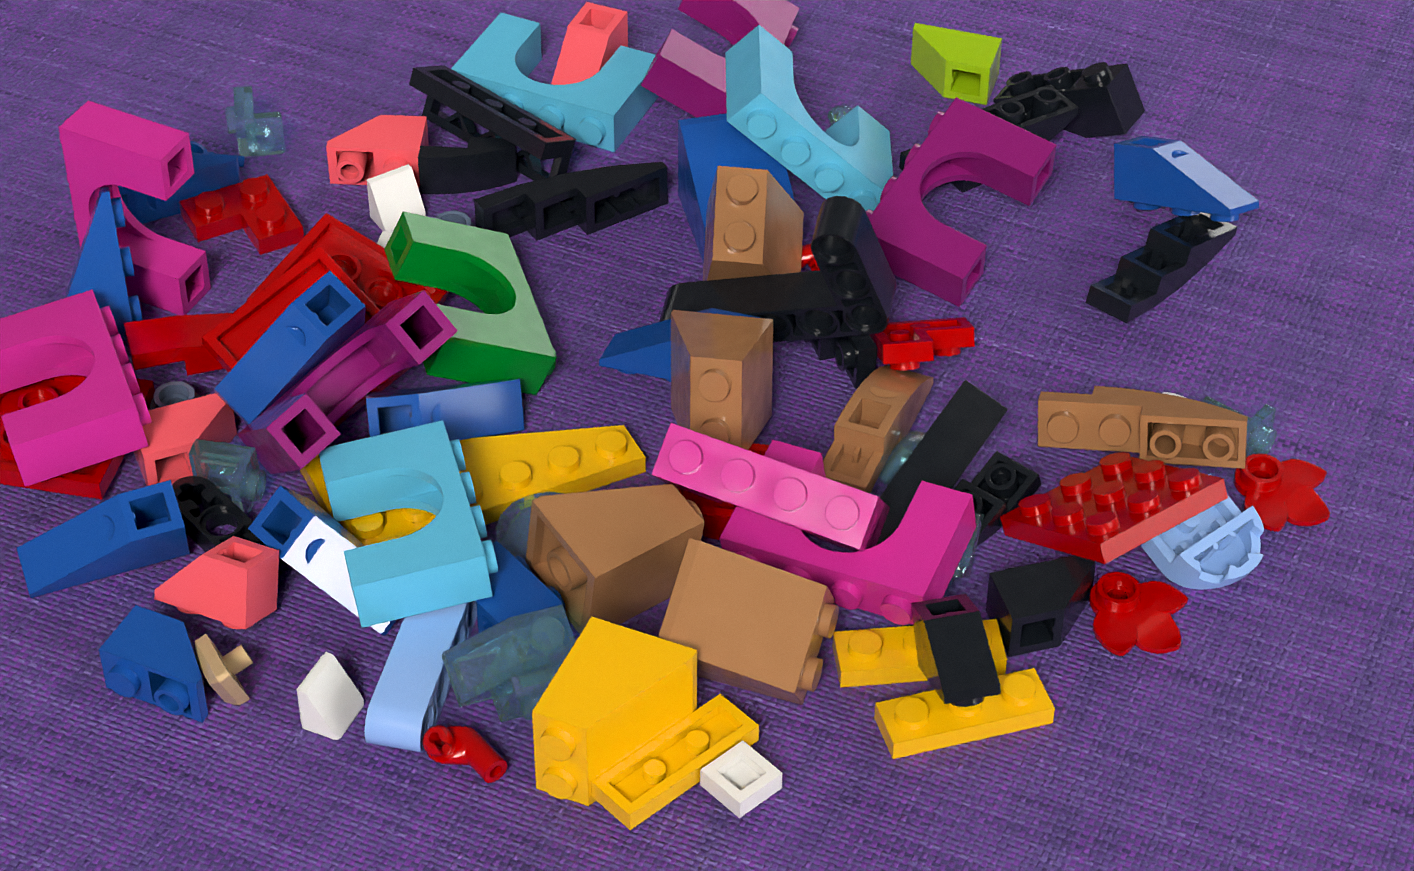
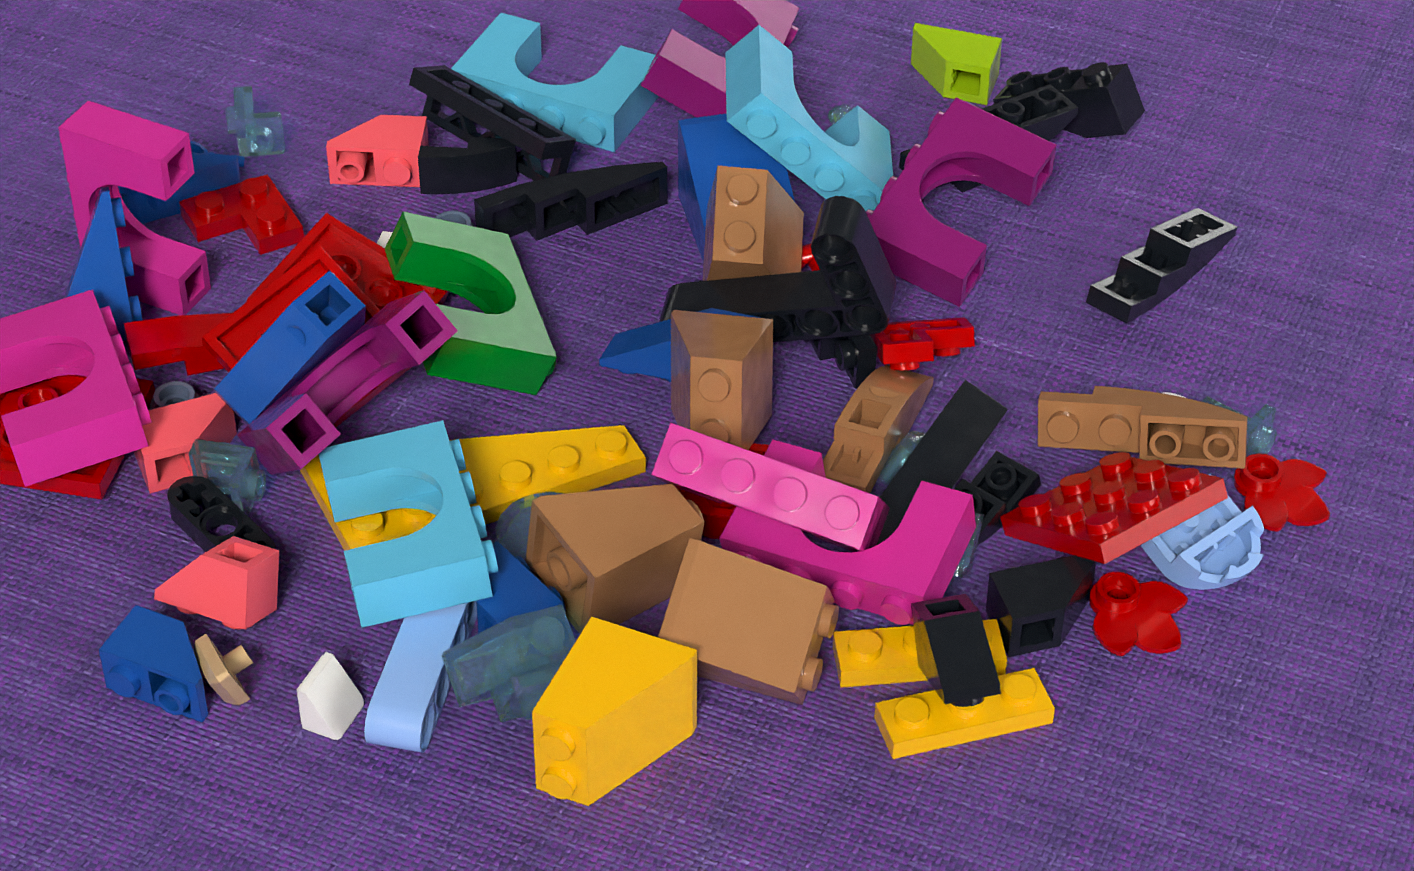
(106, 540): blue slope -> none
(310, 544): slope -> none
(391, 195): white slope -> none
(464, 747): red arm -> none
(466, 409): blue slope -> none
(590, 42): coral slope -> none
(672, 761): yellow plate -> none
(741, 779): white plate -> none
(1172, 175): blue slope -> none

